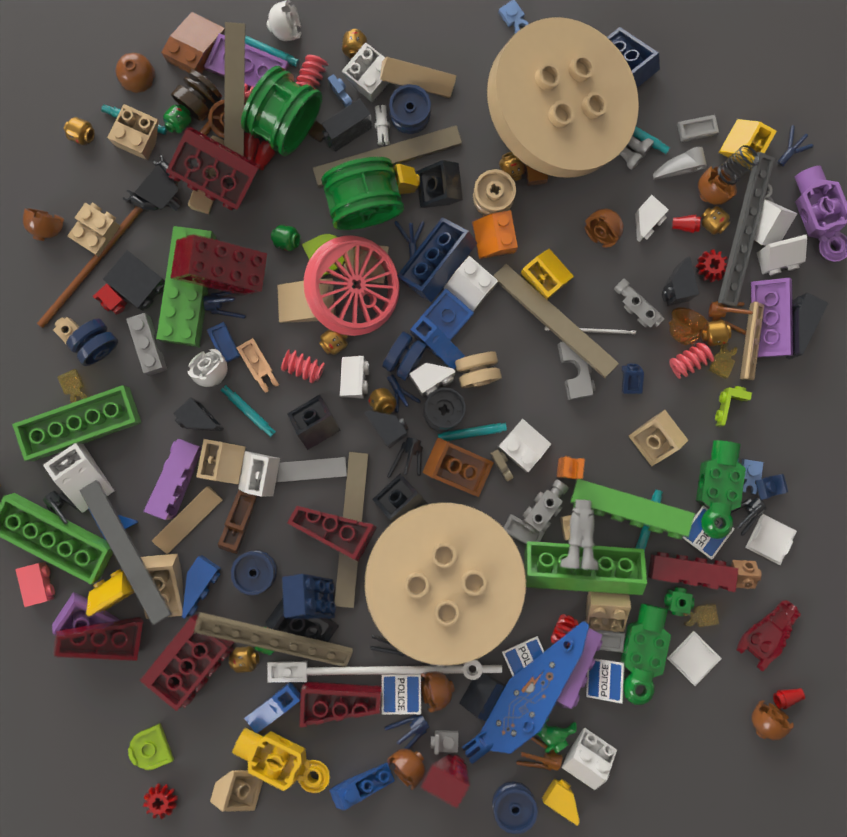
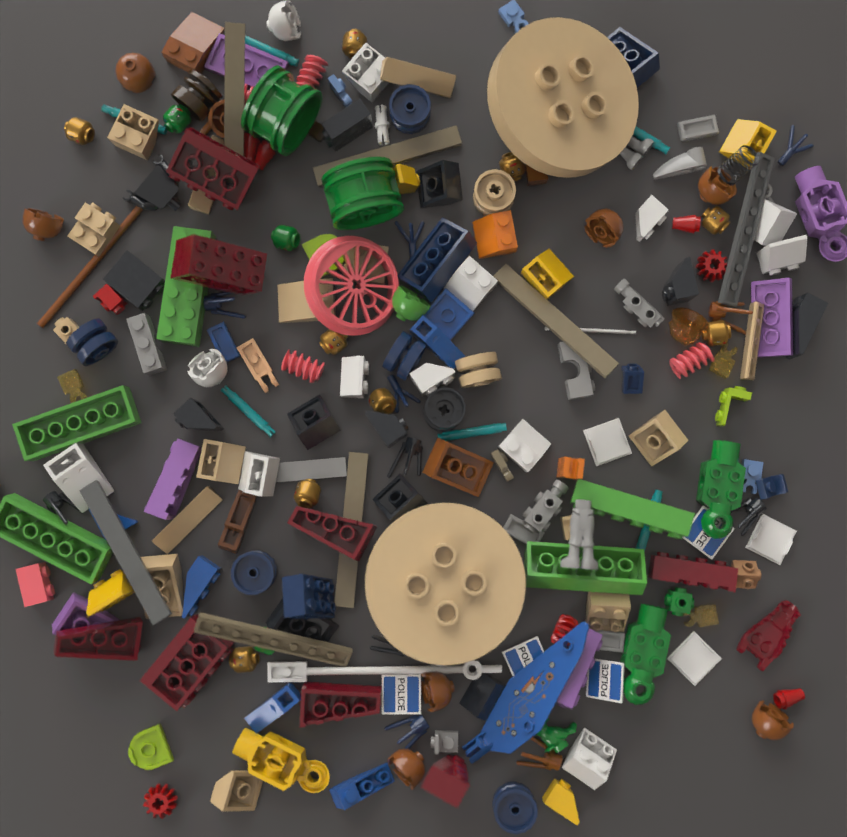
(307, 493): none -> pearl gold head
(408, 304): none -> bright green cylinder
(607, 442): none -> white piece

